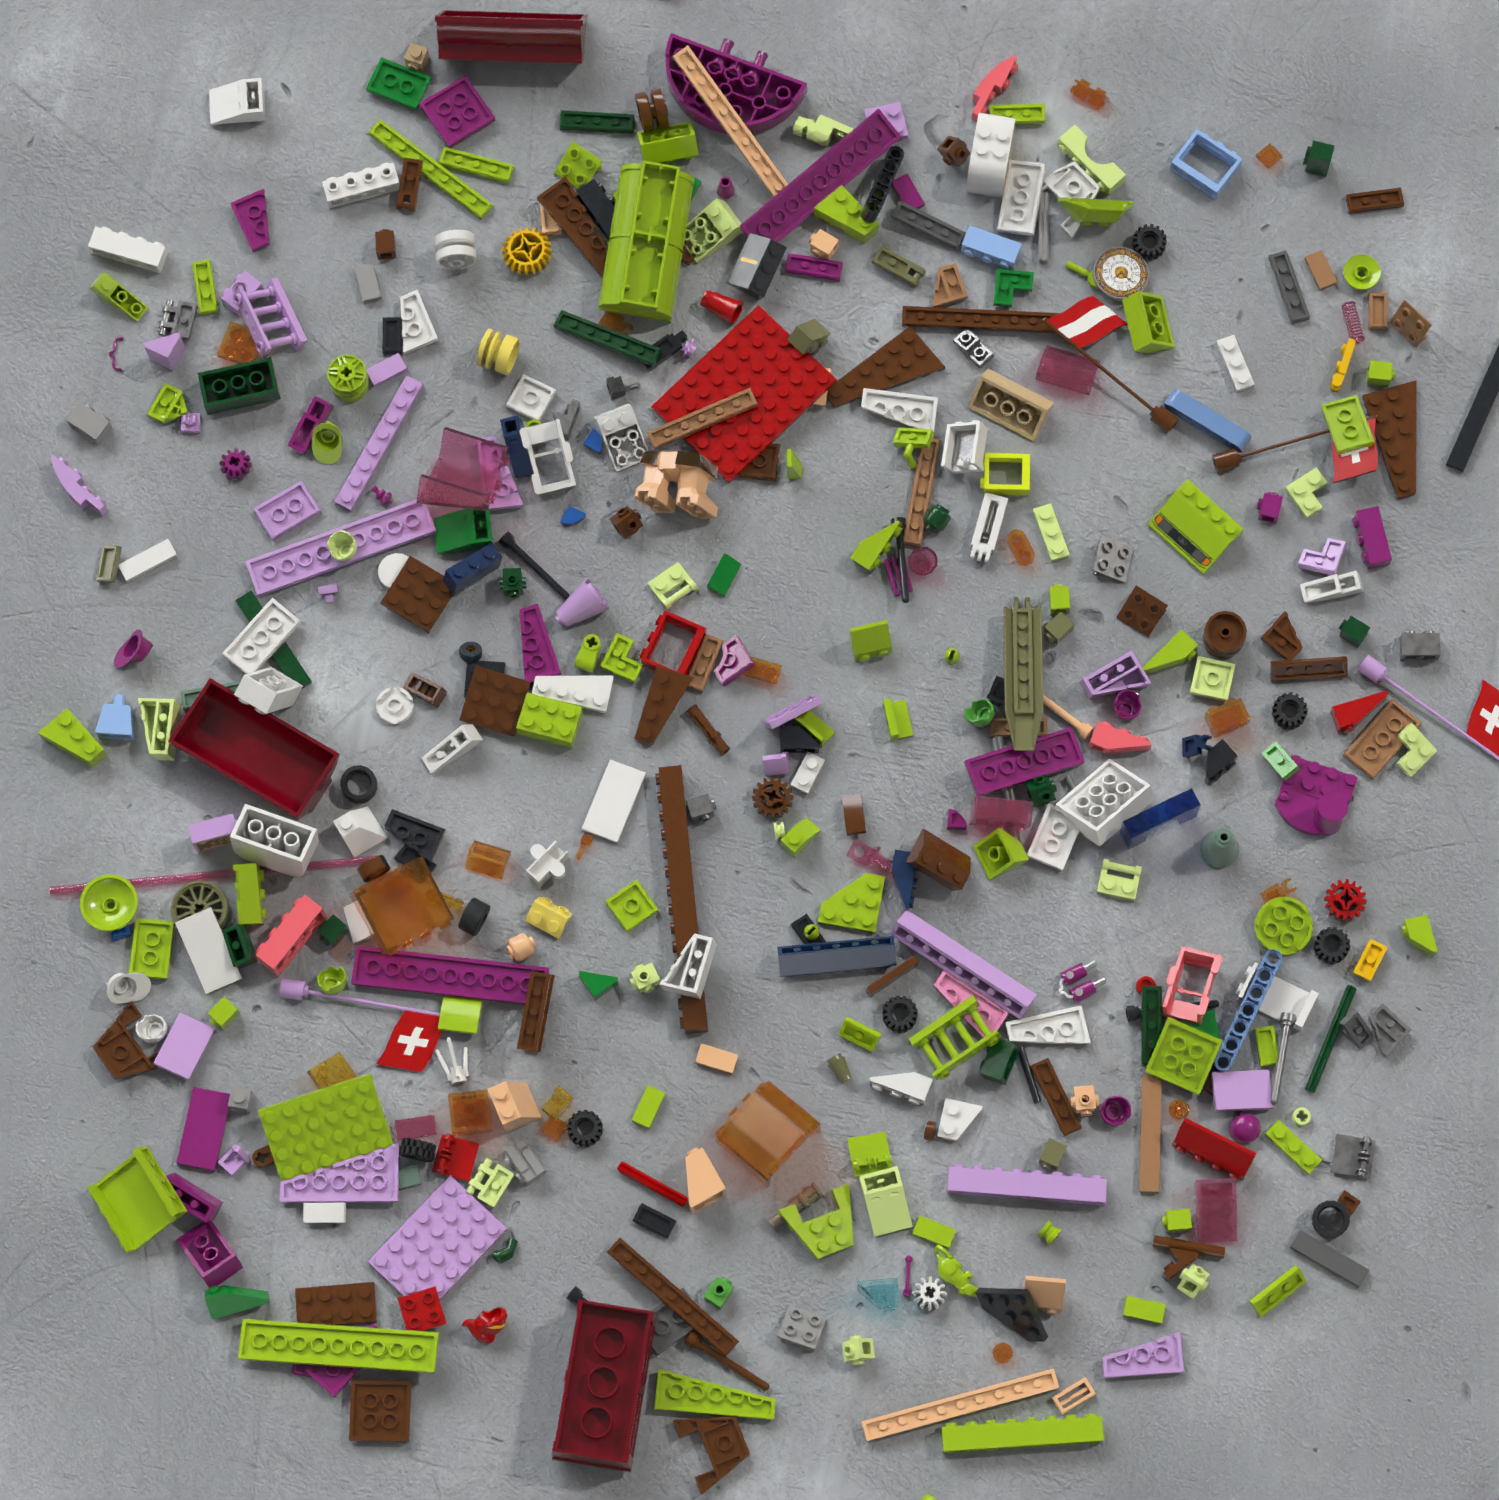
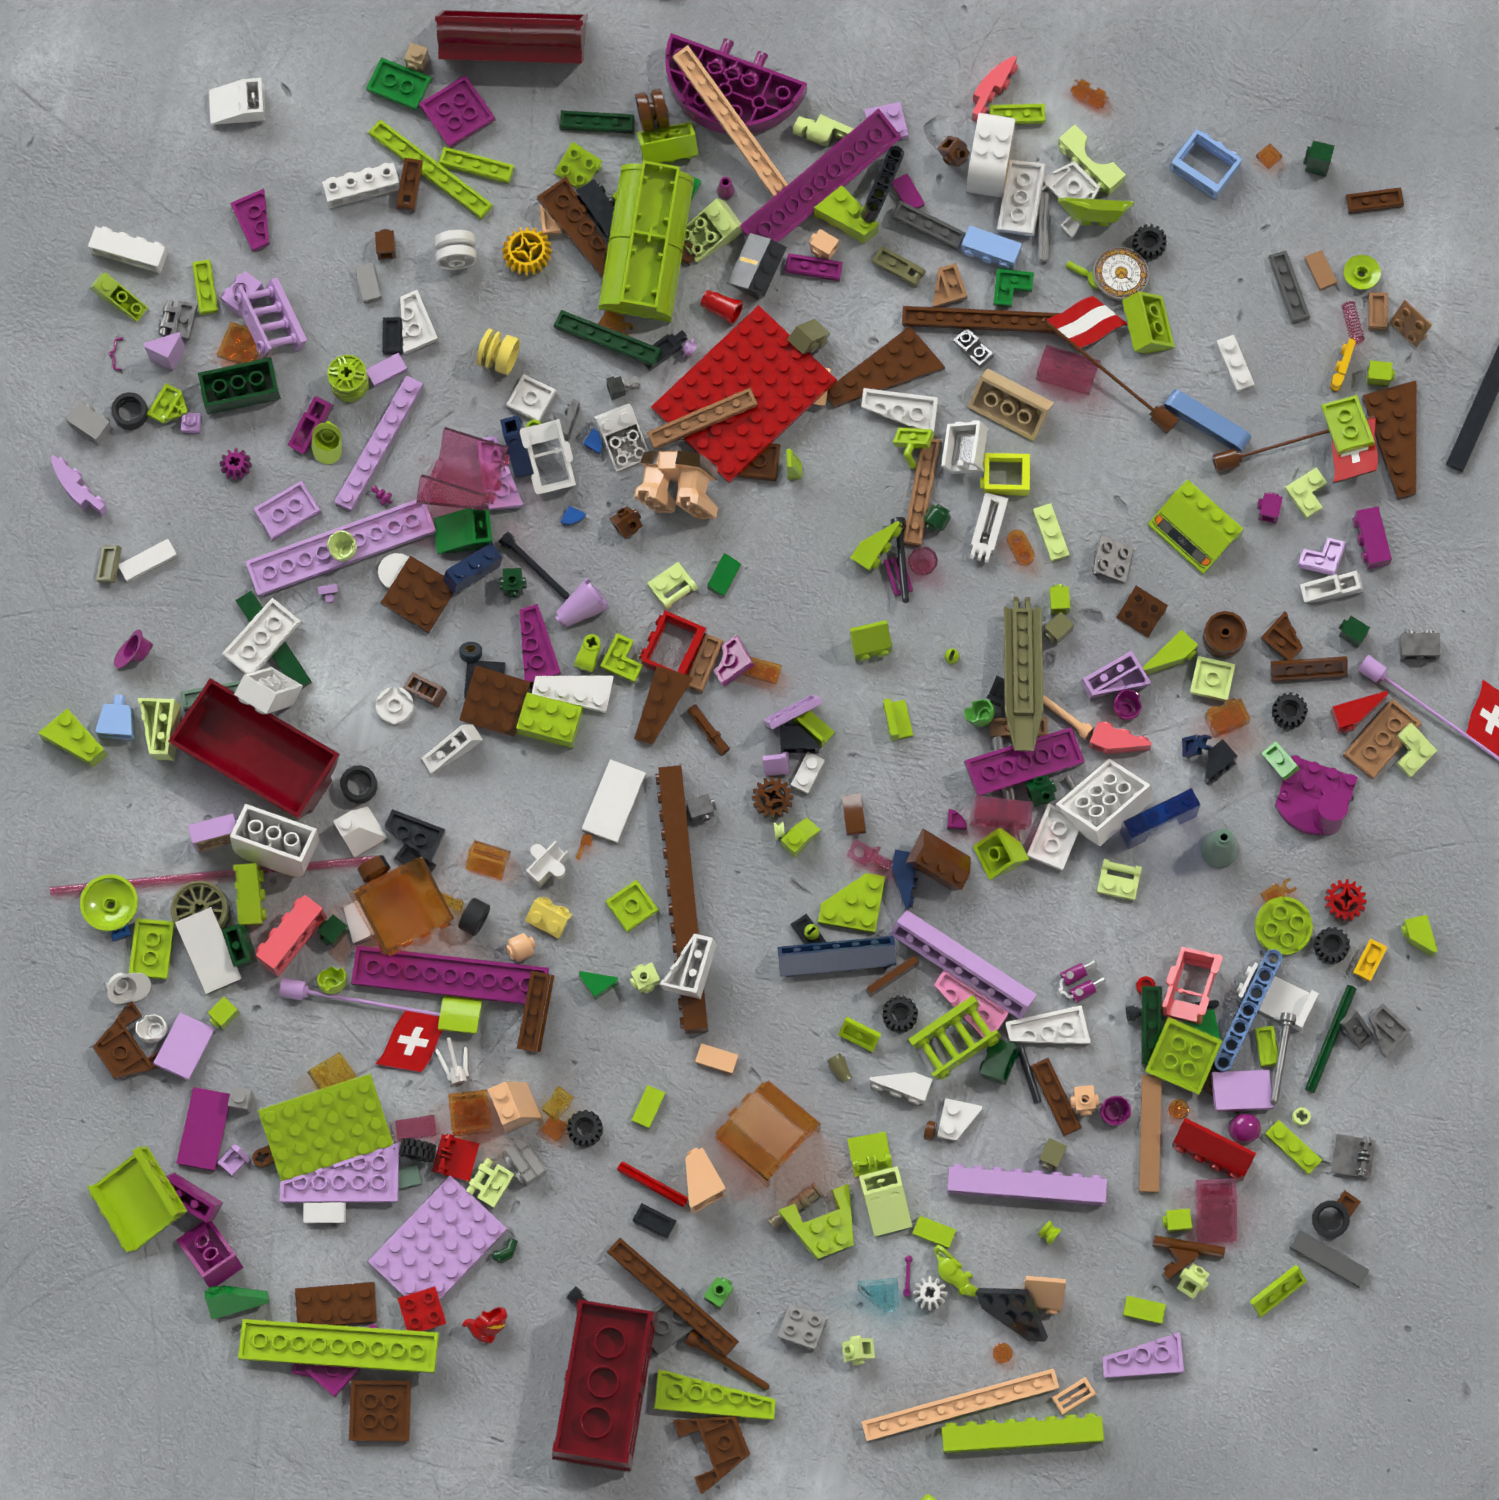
(127, 397): none -> black tyre

